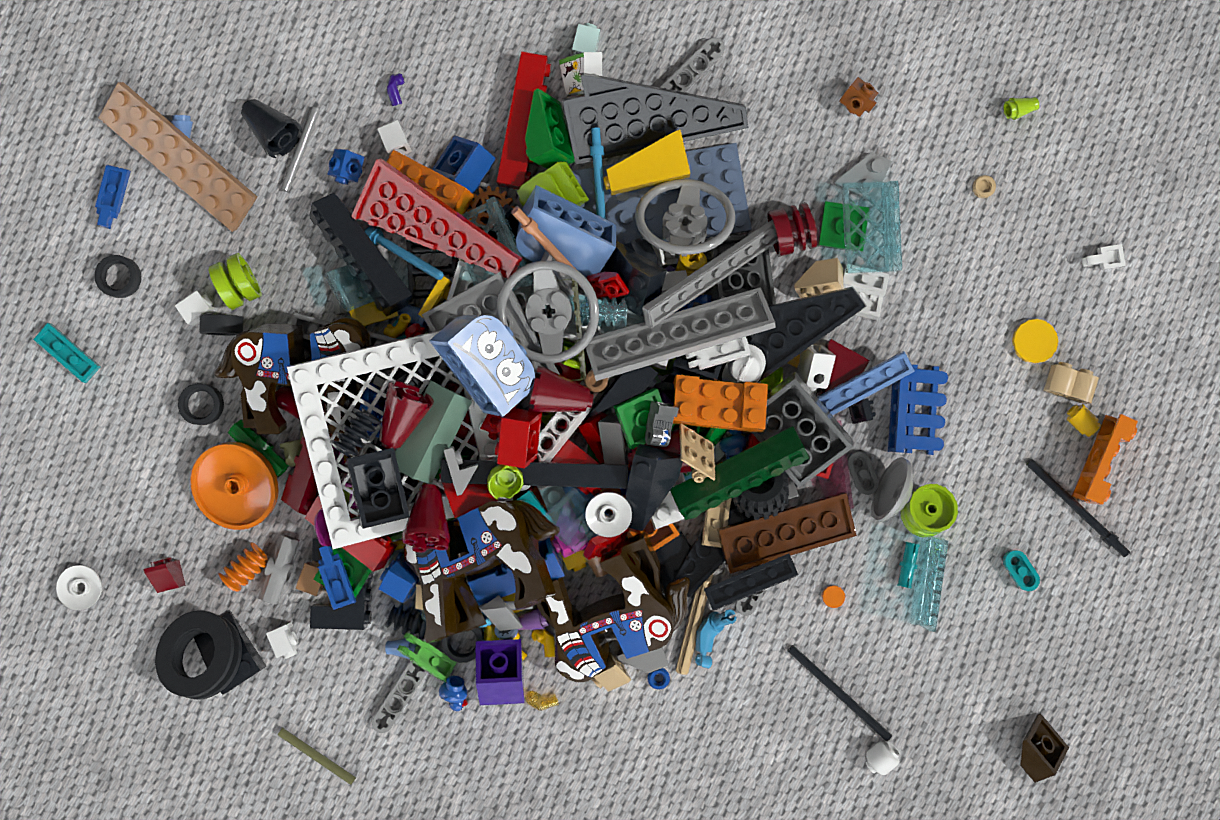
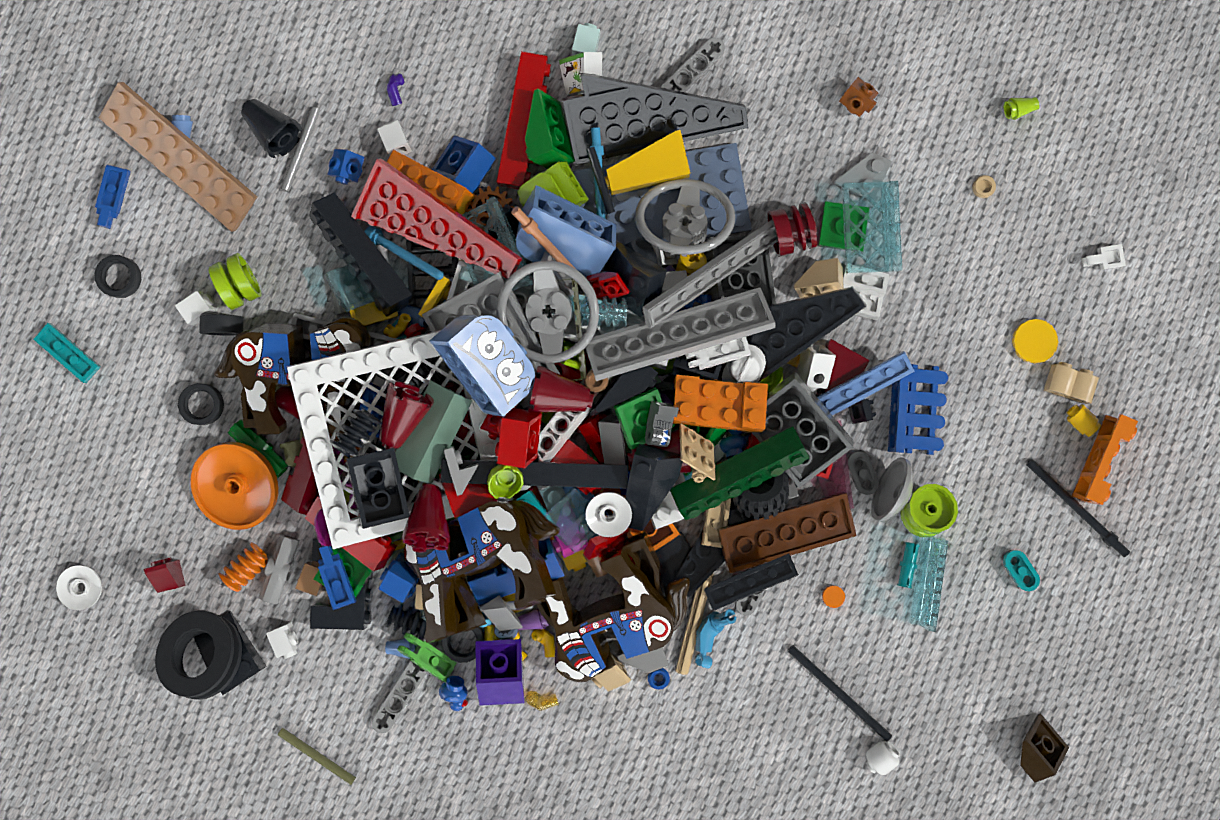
(601, 183): none -> black bar

